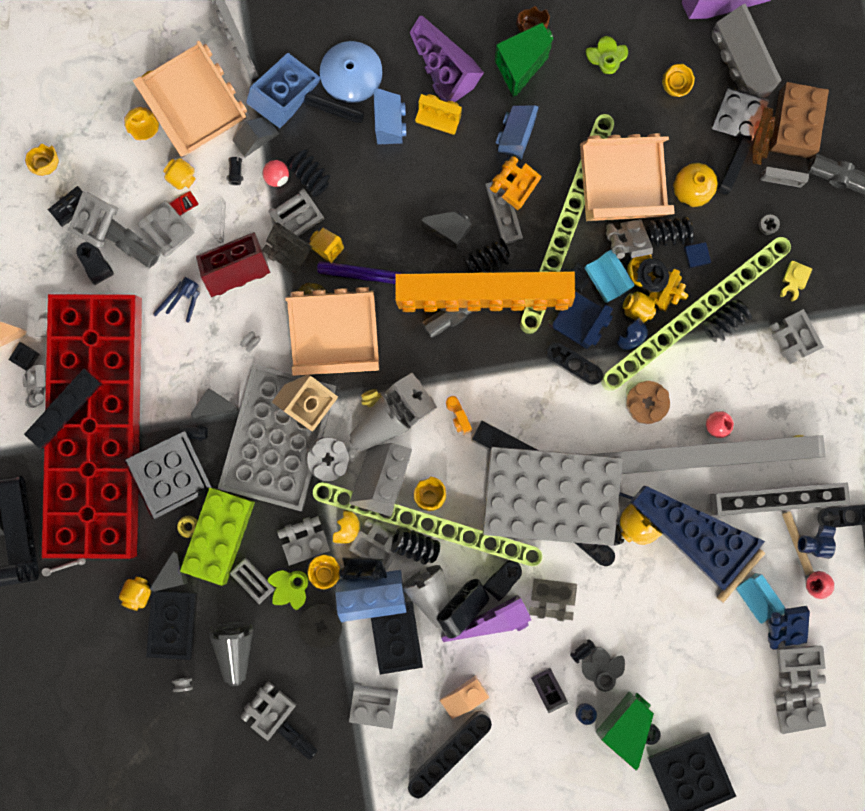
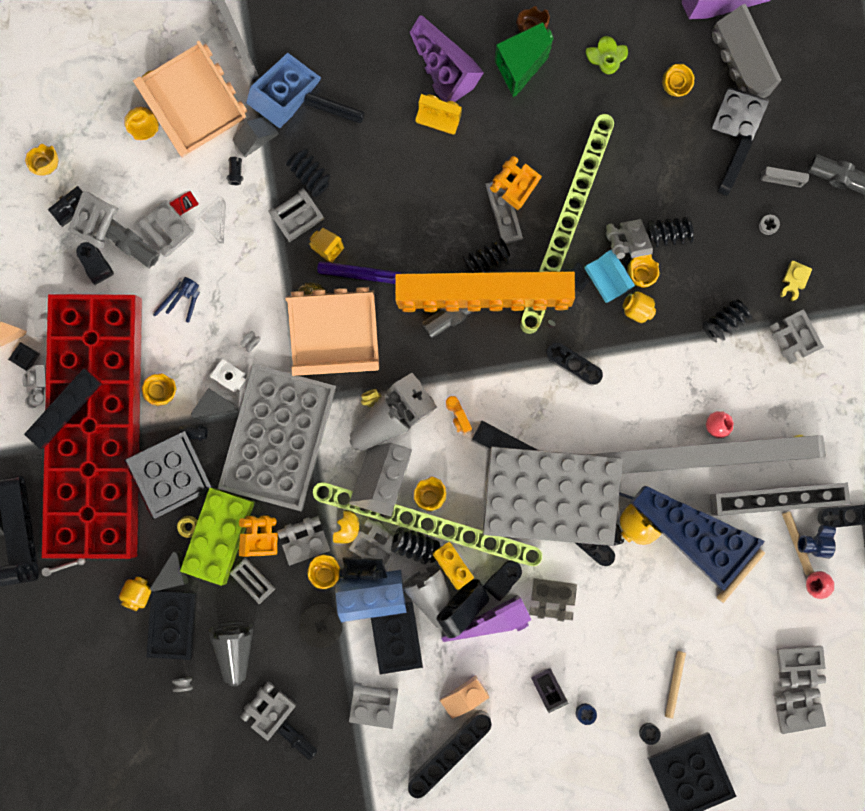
(159, 389): none -> yellow hair
(179, 173): yellow head -> none
(221, 371): none -> white brick
(232, 265): dark red slope -> none
(258, 543): none -> light orange plate
(275, 173): coral piece -> none
(286, 588): lime plate -> none
(288, 244): clear smoke plate -> none
(305, 401): tan slope -> none
(318, 450): light grey plate -> none
(355, 83): light blue dish -> none
(388, 117): medium blue slope -> none
(448, 226): dark grey slope -> none
(453, 565): none -> yellow bracket
(517, 130): medium blue slope -> none
(583, 321): dark blue bracket -> none
(583, 651): black piece -> none
(602, 666): dark grey plate -> none
(624, 177): light nougat panel -> none
(628, 728): green slope -> none
(635, 335): dark blue hair -> none
(657, 394): medium nougat plate -> none
(658, 269): black gear -> none
(664, 297): yellow hips -> none
(675, 684): none -> tan bar
(695, 184): yellow cylinder -> none
(697, 255): dark blue tile -> none
(703, 307): yellowish green beam -> none
(760, 597): medium azure panel -> none
(764, 133): clear orange plate -> none
(794, 624): dark blue plate -> none
(799, 120): medium nougat brick -> none

